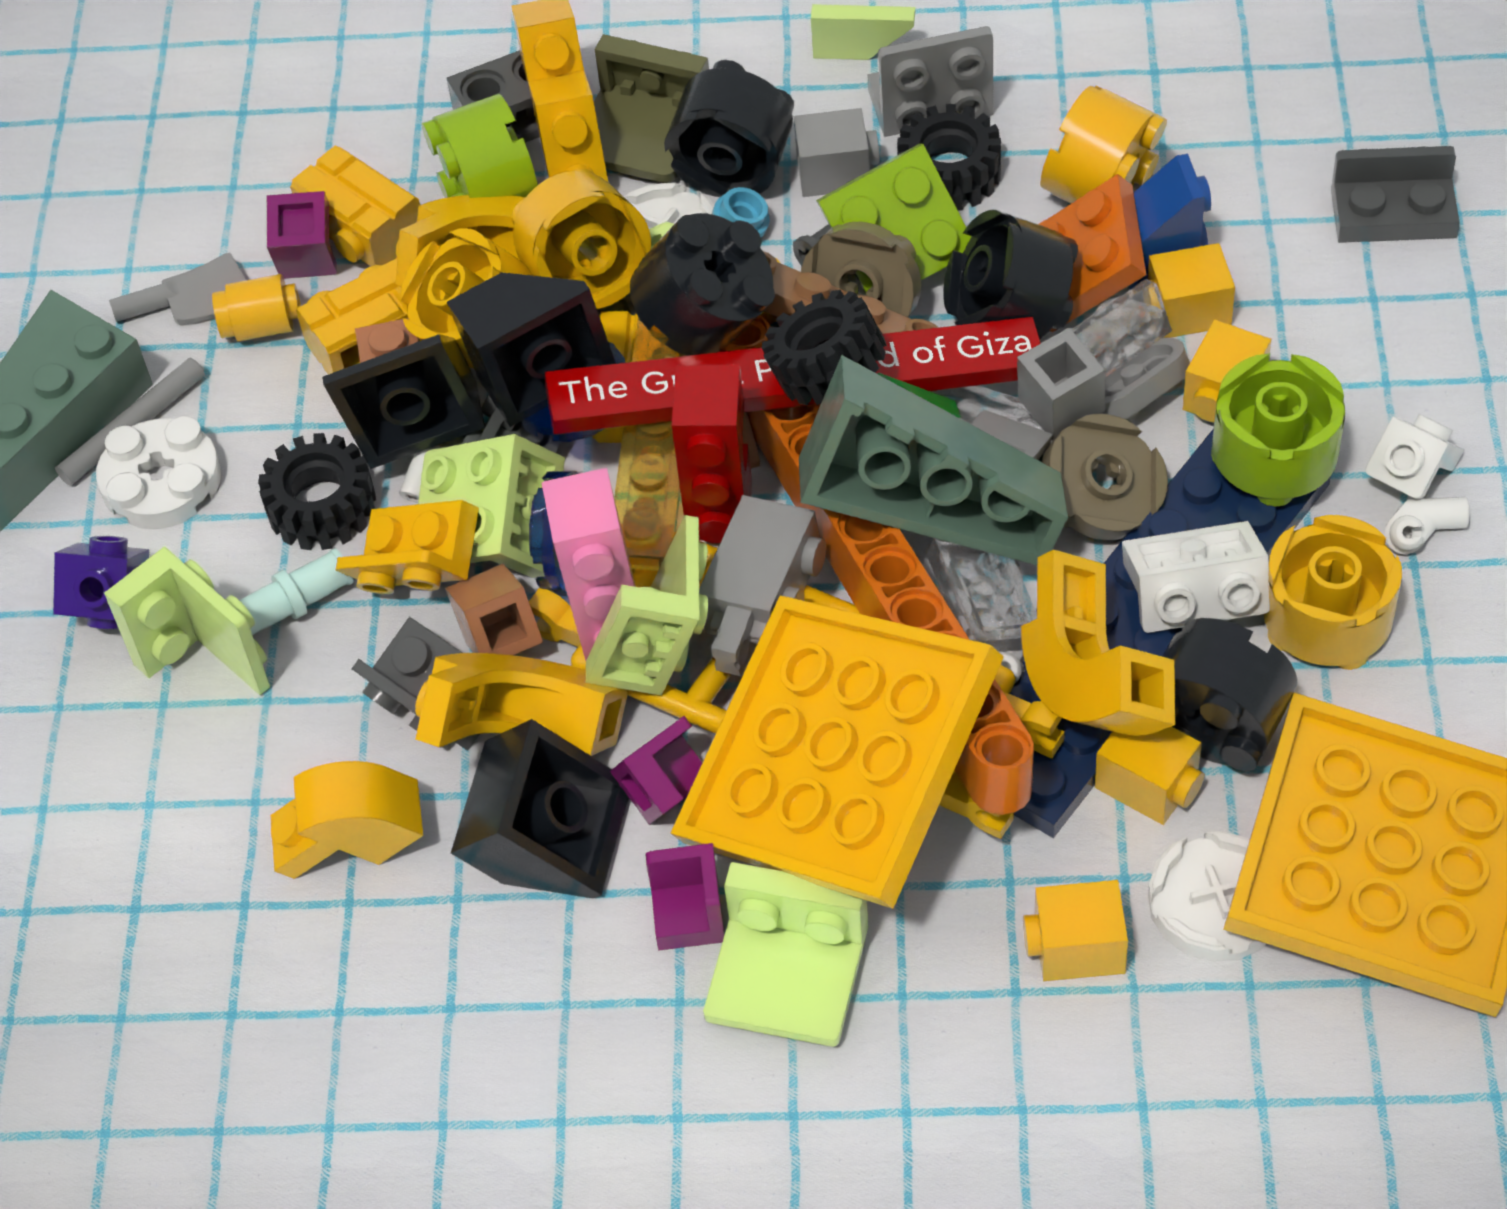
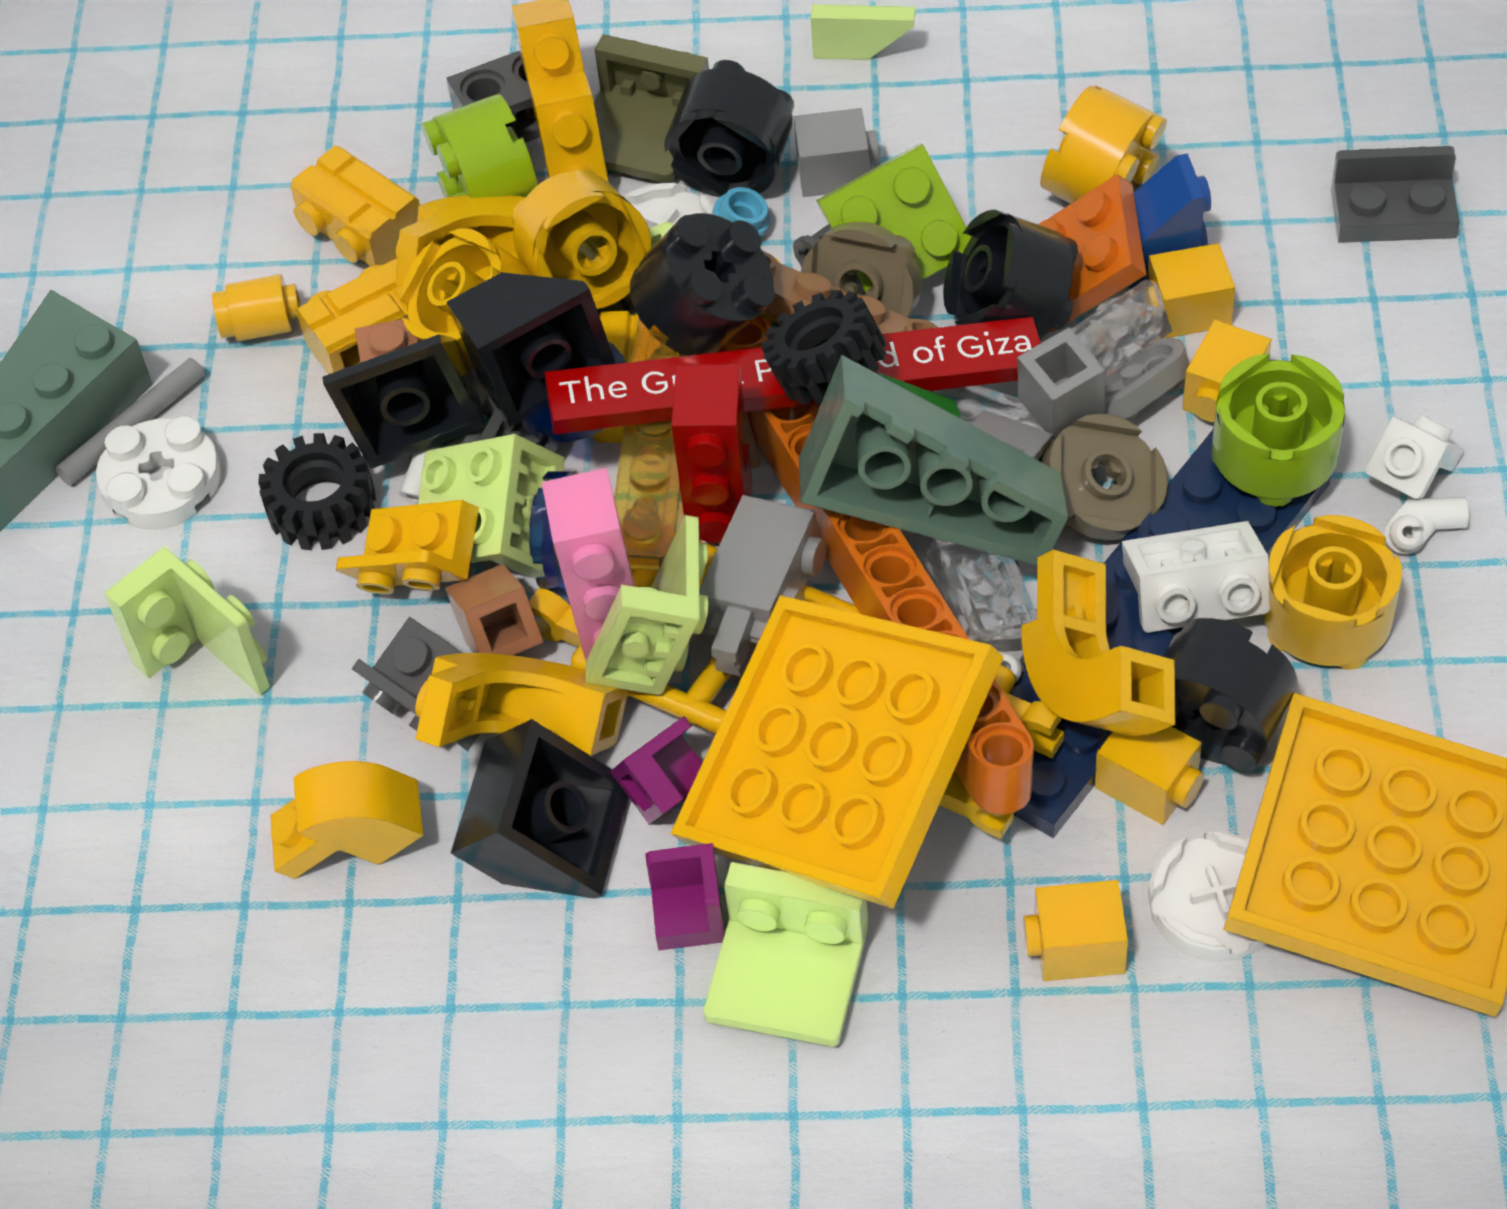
(87, 572): dark purple brick -> none
(185, 293): light grey piece -> none
(295, 591): light aqua pin -> none
(300, 234): magenta panel -> none
(932, 73): light grey bracket -> none
(961, 135): black tyre -> none

